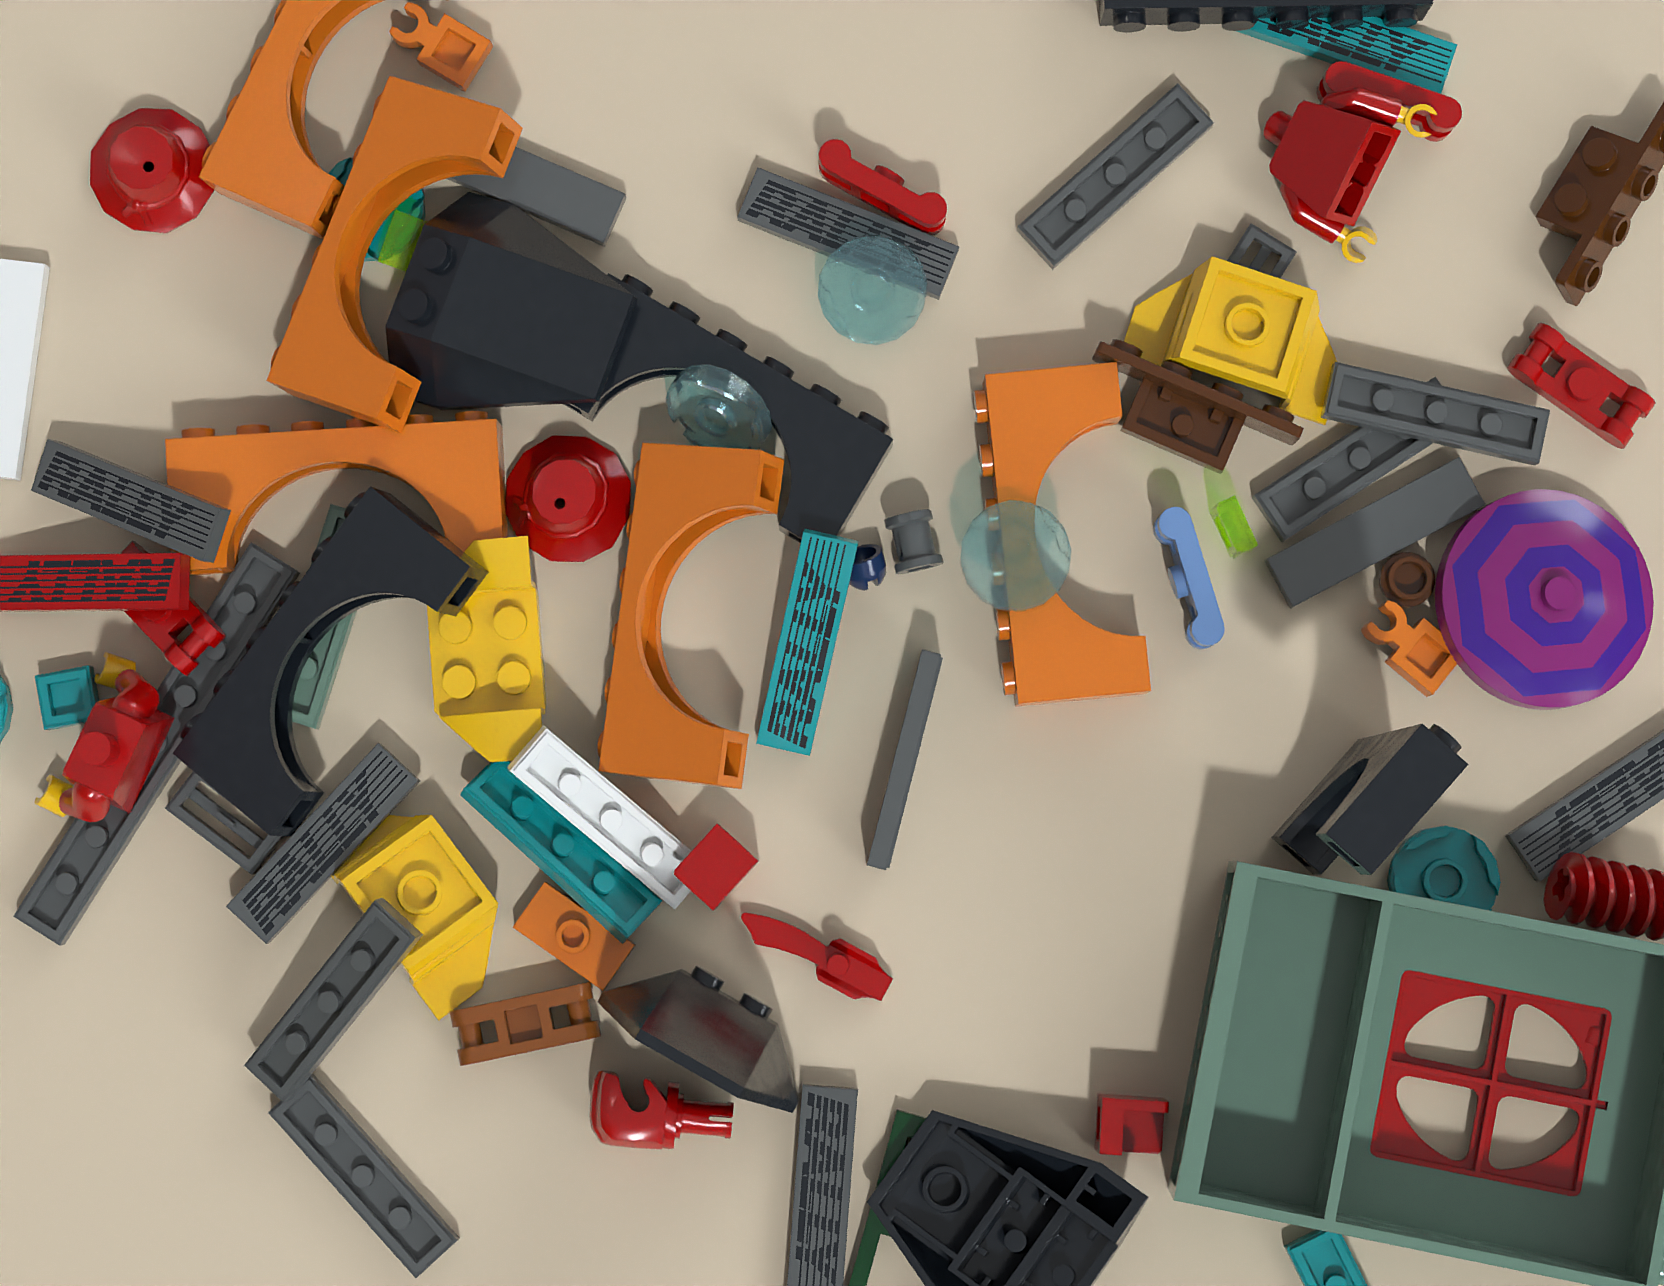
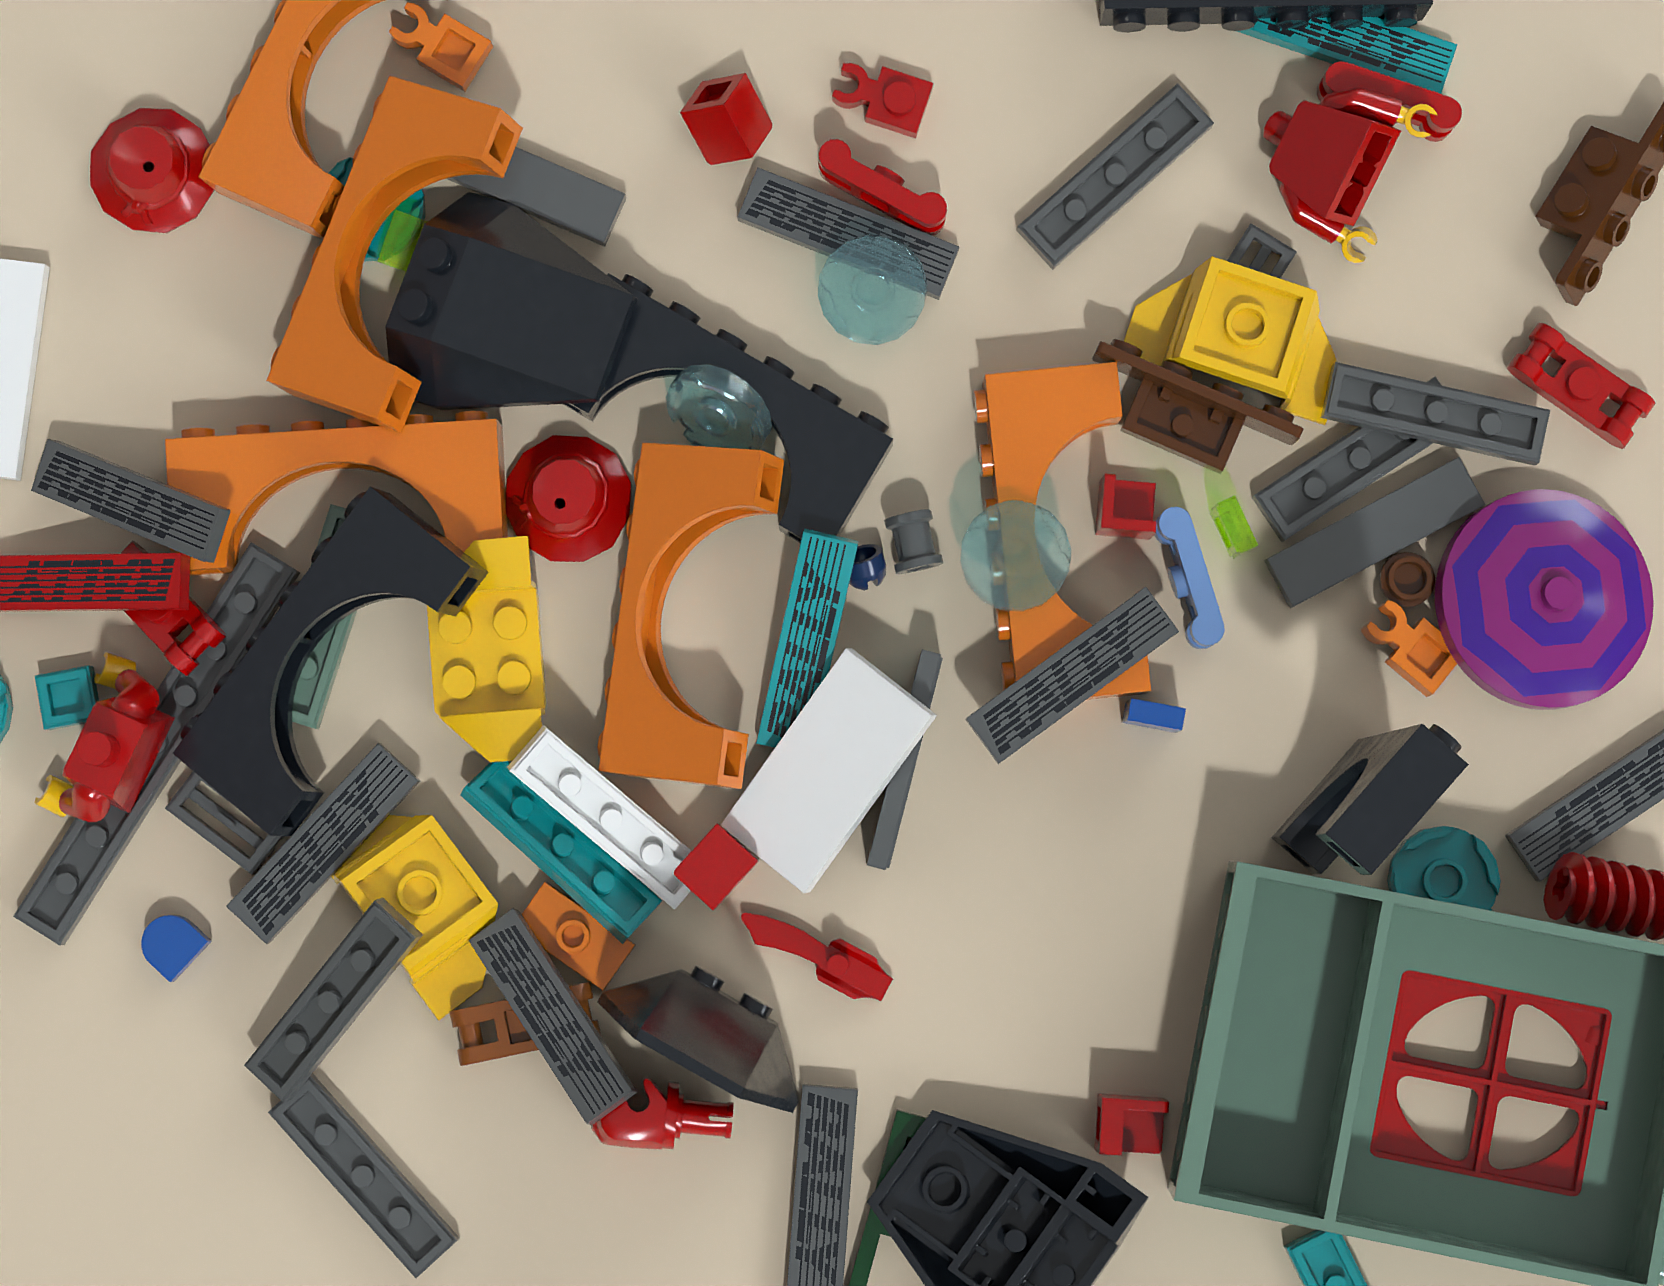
(172, 944): none -> blue tile
(552, 1016): none -> dark grey tile
(726, 119): none -> red panel
(828, 770): none -> white tile
(893, 100): none -> red plate
(1072, 675): none -> dark grey tile
(1125, 508): none -> red panel
(1154, 715): none -> blue tile

